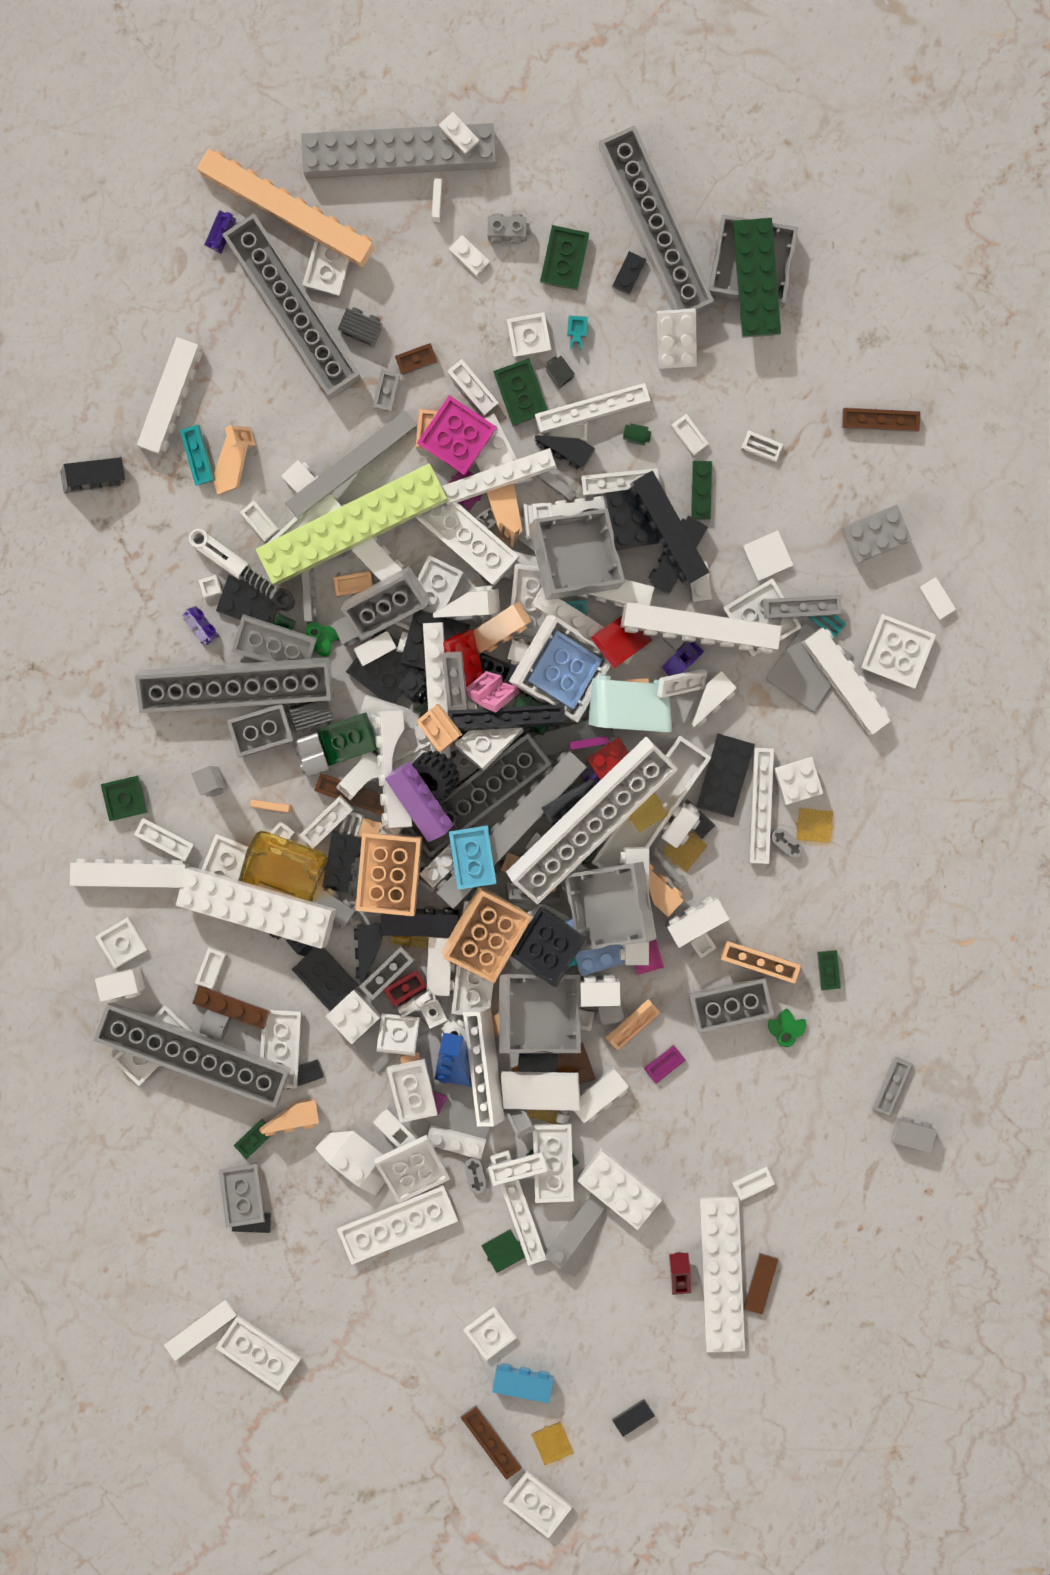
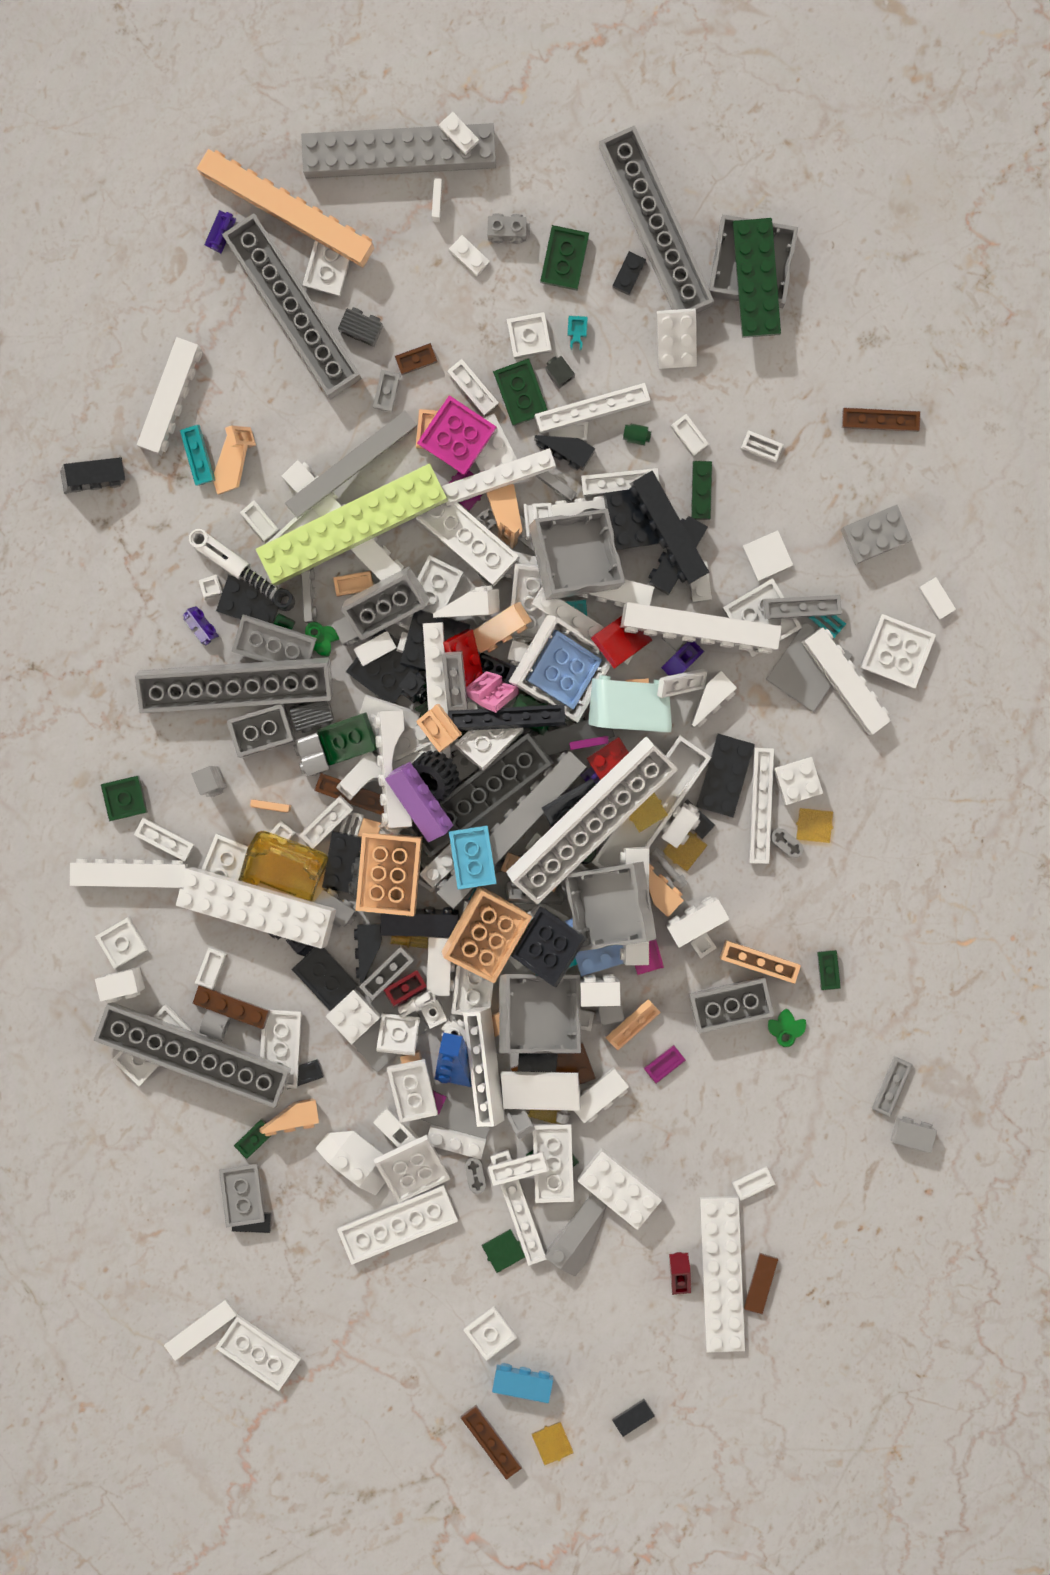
(537, 1504): white plate -> none

